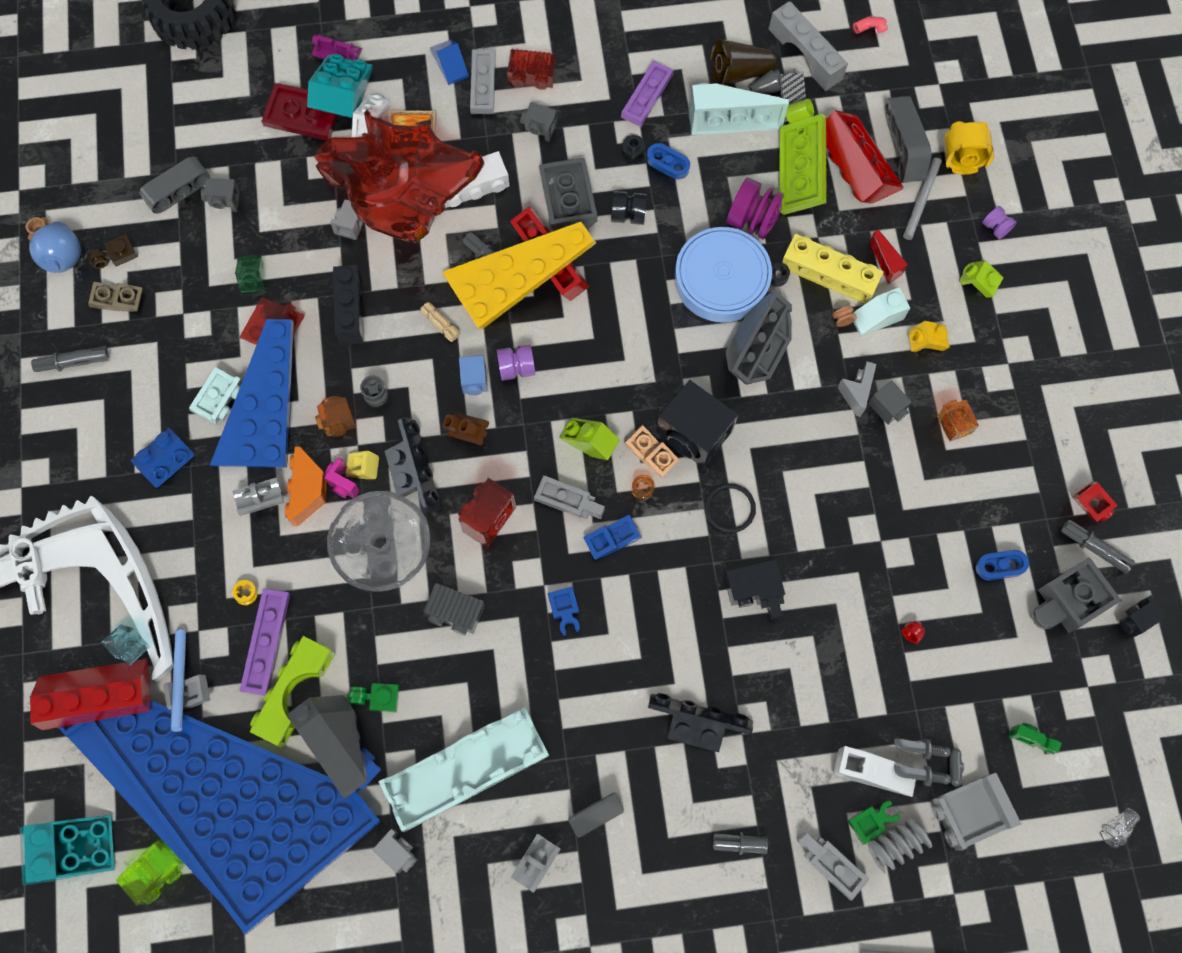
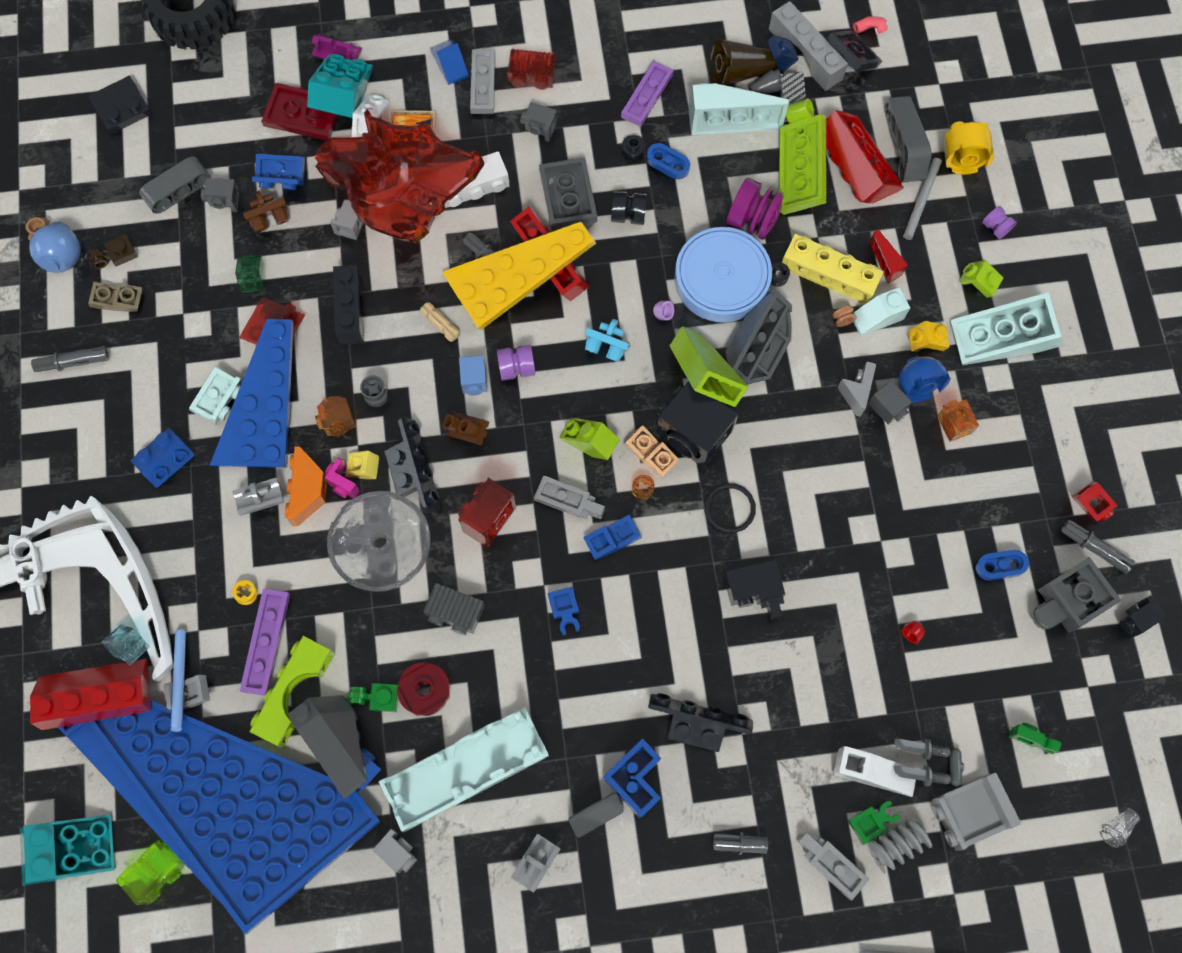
(120, 105): none -> black plate
(257, 215): none -> reddish brown hips
(279, 170): none -> blue bracket
(409, 685): none -> dark red plate
(596, 338): none -> medium azure hips
(628, 781): none -> blue brick
(663, 310): none -> lavender hinge
(707, 368): none -> lime slope
(783, 52): none -> dark blue bracket
(854, 50): none -> black plate
(922, 377): none -> blue cylinder
(1007, 330): none -> light aqua slope

